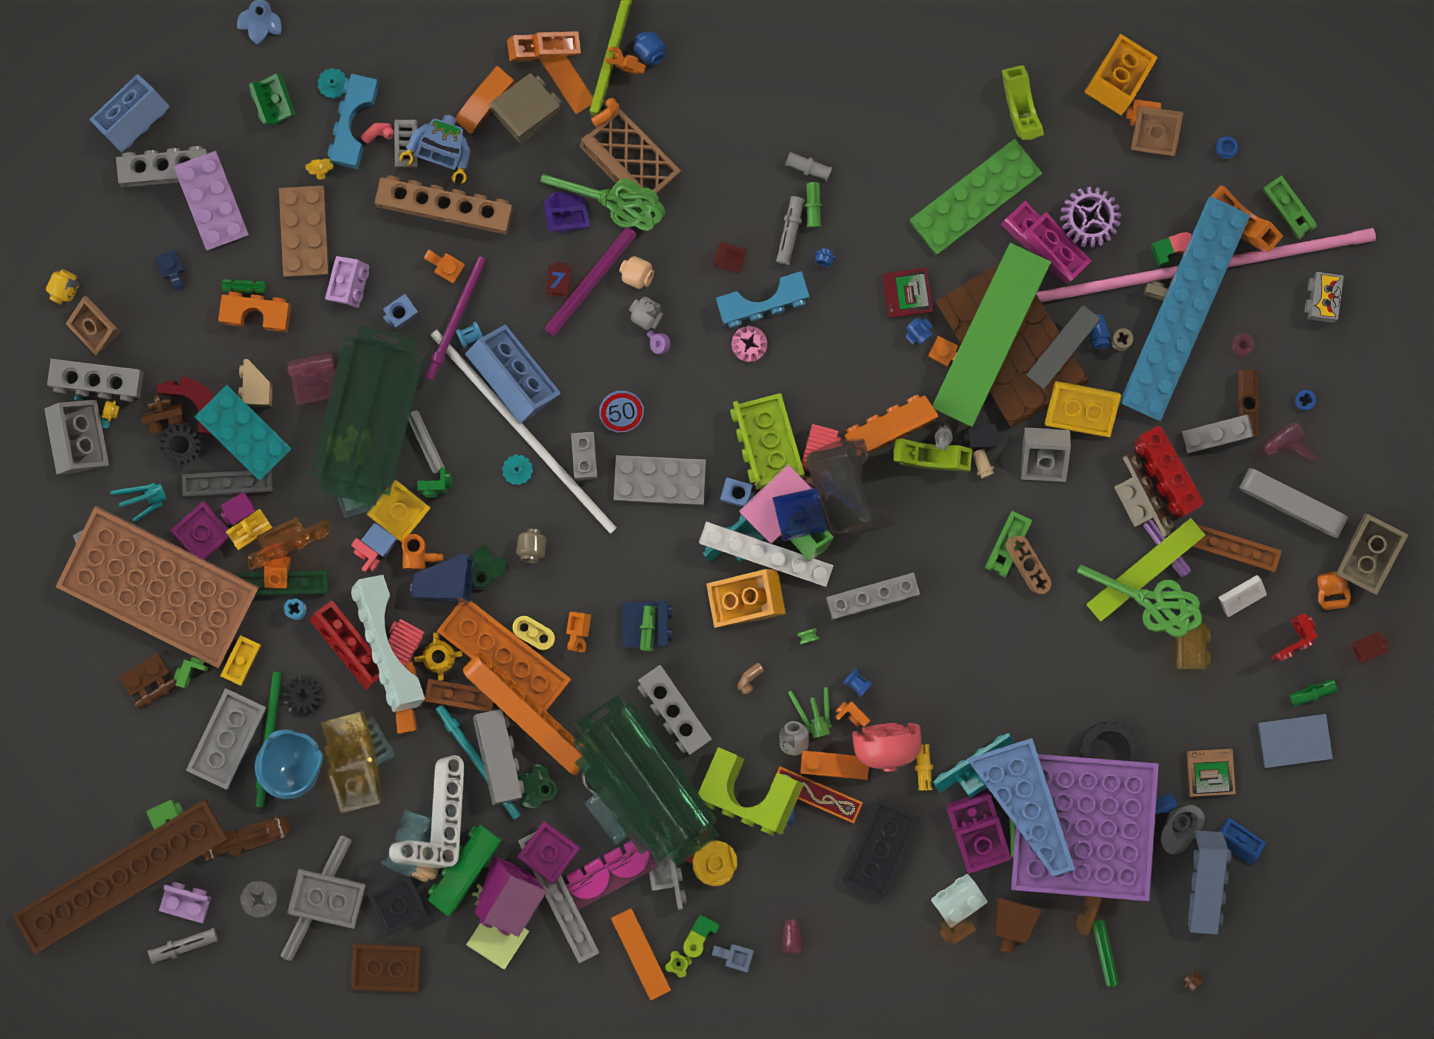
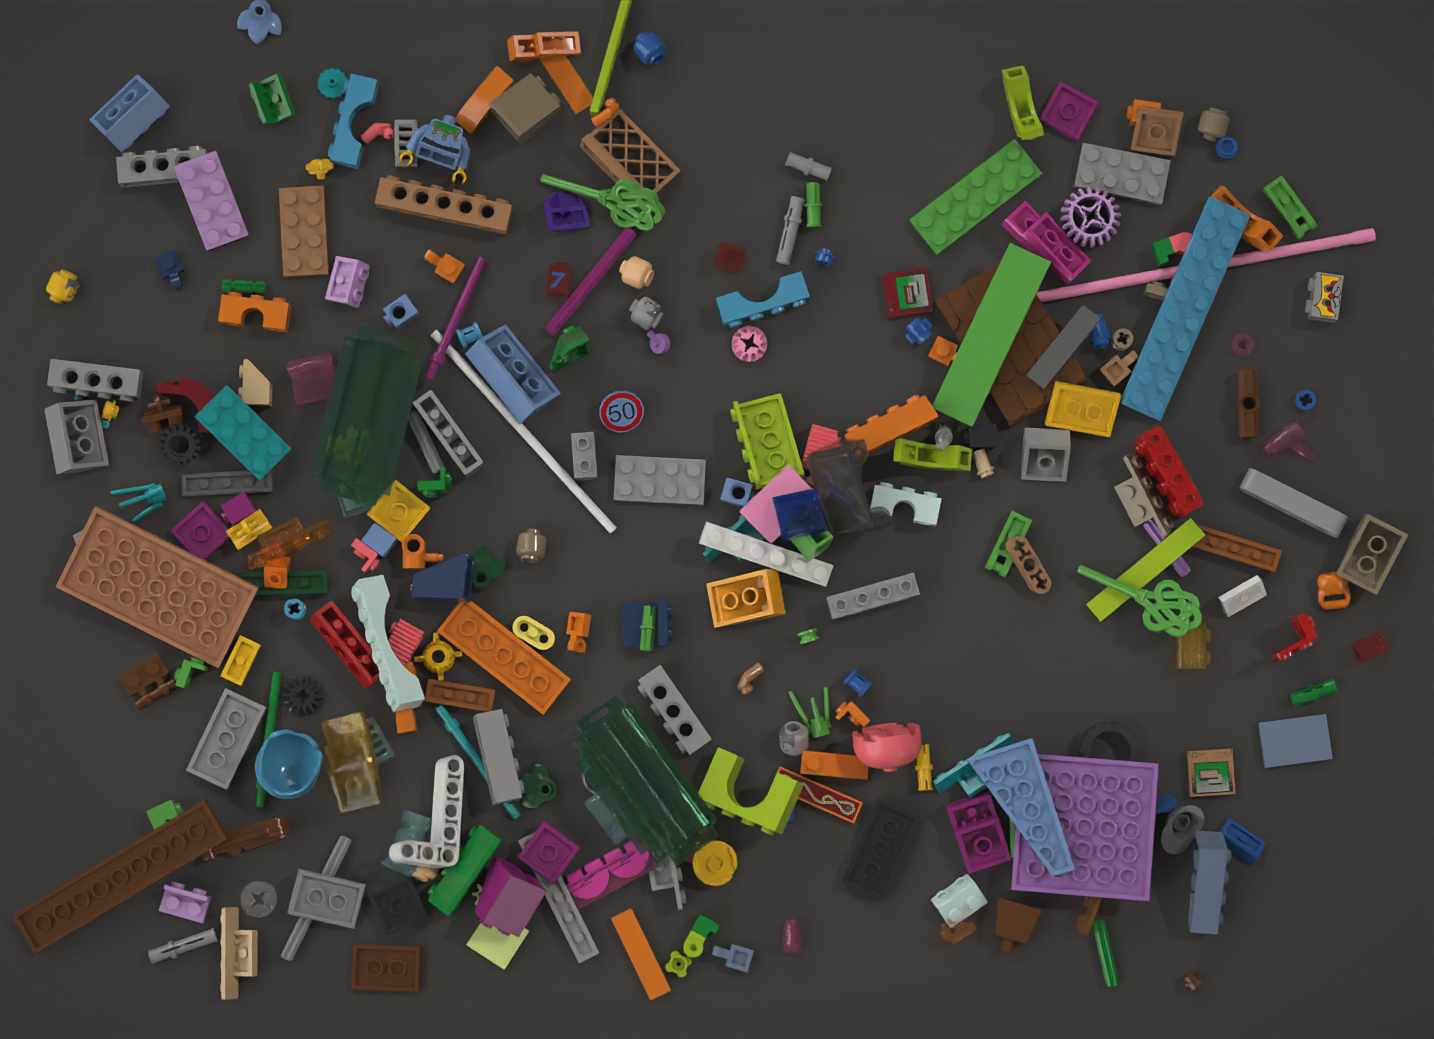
(92, 326): medium nougat slope -> none
(238, 953): none -> tan bracket
(448, 433): none -> light grey brick
(517, 469): teal piece -> none
(524, 711): orange beam -> none
(570, 347): none -> green wedge
(628, 64): orange plate -> none
(925, 506): none -> light aqua arch
(1068, 111): none -> magenta tile
(1118, 369): none -> medium nougat plate
(1121, 74): light orange slope -> none
(1122, 173): none -> light grey plate
(1213, 124): none -> dark tan head
(1218, 434): light grey plate -> none

